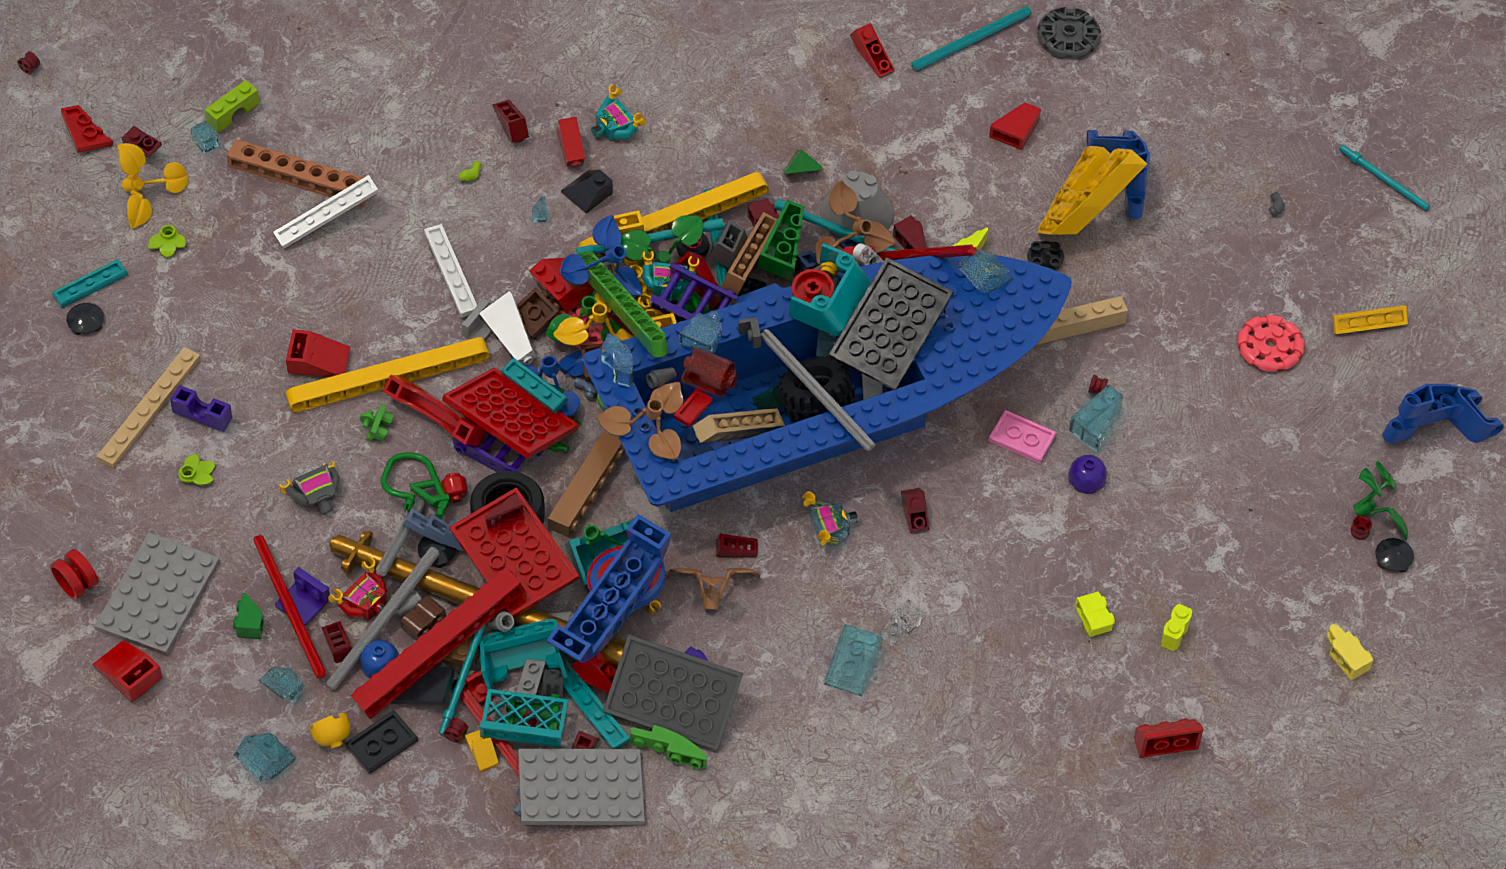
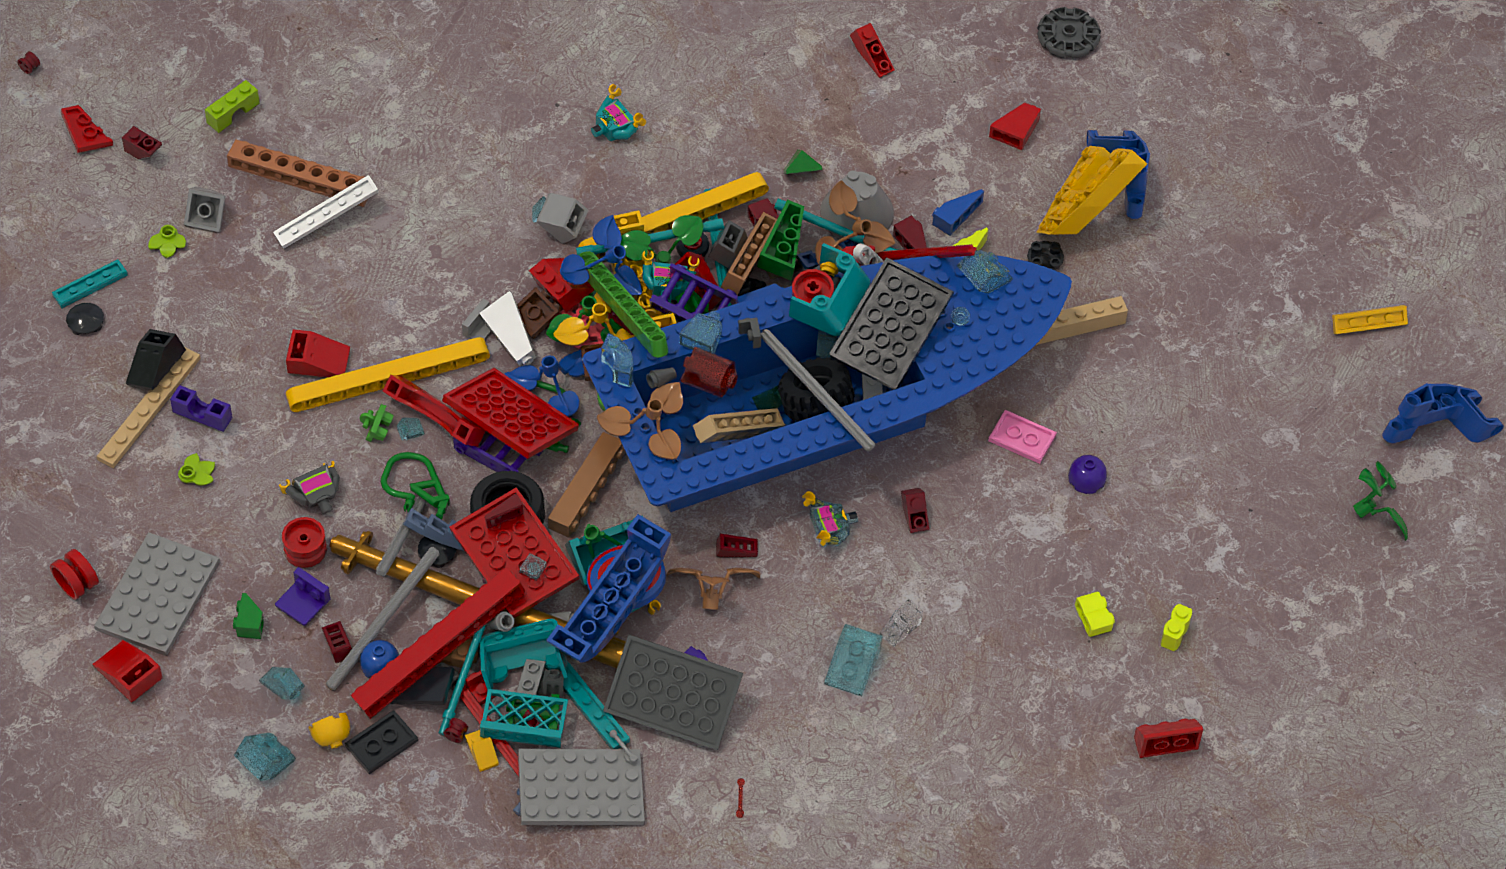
(131, 159): yellow plant -> none
(154, 358): none -> black slope
(204, 137): clear light blue brick -> none
(204, 209): none -> light grey slope
(289, 607): red axle -> none
(304, 542): none -> red wheel
(365, 596): torso -> none
(409, 428): none -> clear light blue slope
(409, 604): light grey cone -> none
(422, 617): reddish brown brick -> none
(450, 270): white plate -> none
(455, 486): red head -> none
(471, 174): lime arm -> none
(511, 121): dark red slope -> none
(533, 566): none -> clear light blue plate
(534, 385): teal tile -> none
(562, 217): none -> light grey slope
(570, 141): red slope -> none
(585, 741): dark red slope -> none
(586, 385): sand blue arm -> none
(589, 189): black slope -> none
(596, 672): red slope -> none
(633, 757): none -> light grey hinge
(677, 747): bright green slope -> none
(693, 408): red tile -> none
(740, 813): none -> clear red hinge
(956, 211): none -> blue slope
(960, 312): none -> clear light blue plate
(971, 38): teal axle -> none
(1096, 417): clear light blue wedge -> none
(1097, 384): dark red wheel -> none
(1274, 334): coral plate -> none
(1278, 205): dark grey arm -> none
(1348, 652): light yellow hinge -> none
(1356, 157): teal bar -> none
(1363, 523): dark red wheel -> none
(1394, 554): black dish -> none

